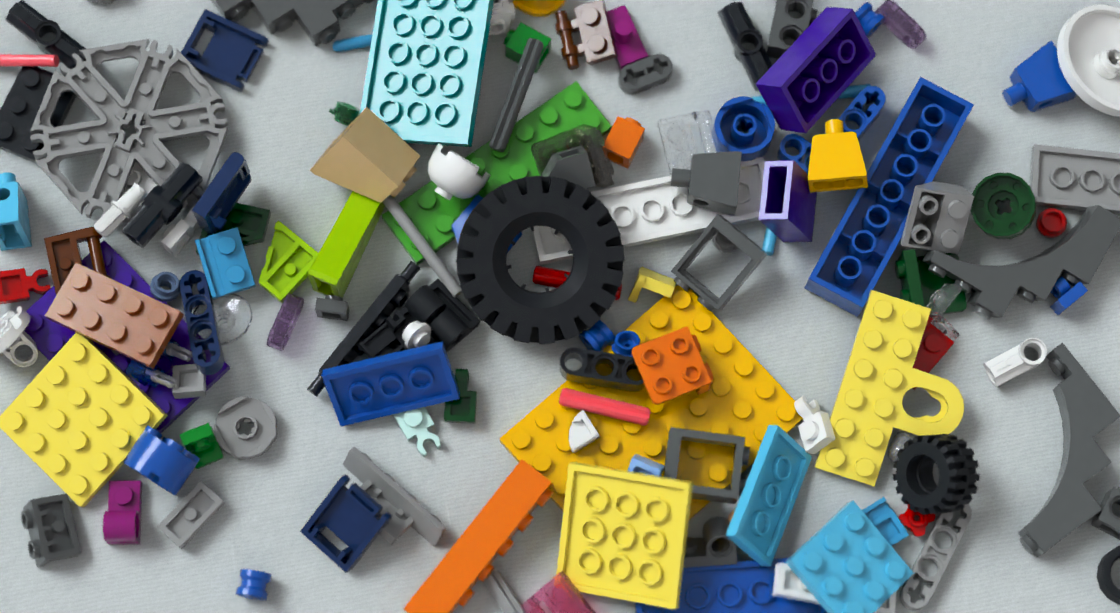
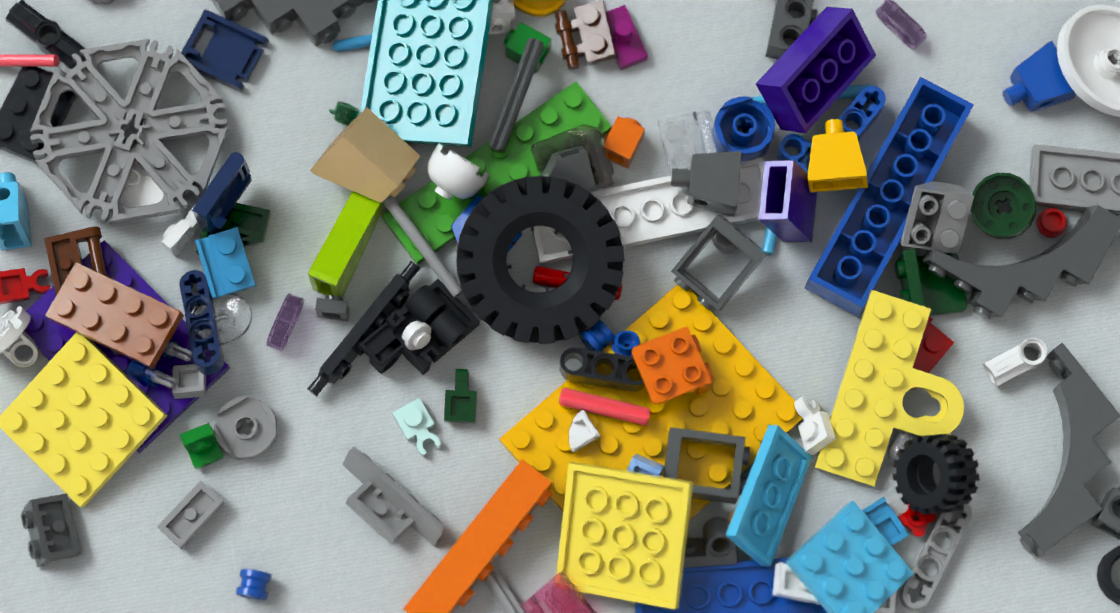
(120, 210): white axle -> none
(123, 516): magenta plate -> none
(161, 460): blue brick -> none
(162, 204): black piece -> none
(165, 279): sand blue plate -> none
(286, 263): lime wing -> none
(351, 517): dark blue container -> none
(391, 383): blue plate -> none
(642, 67): dark grey beam -> none
(652, 281): light yellow tile -> none
(741, 30): black piece -> none
(869, 19): blue wheel -> none
(939, 303): clear bracket -> none
(1066, 295): blue tile -> none

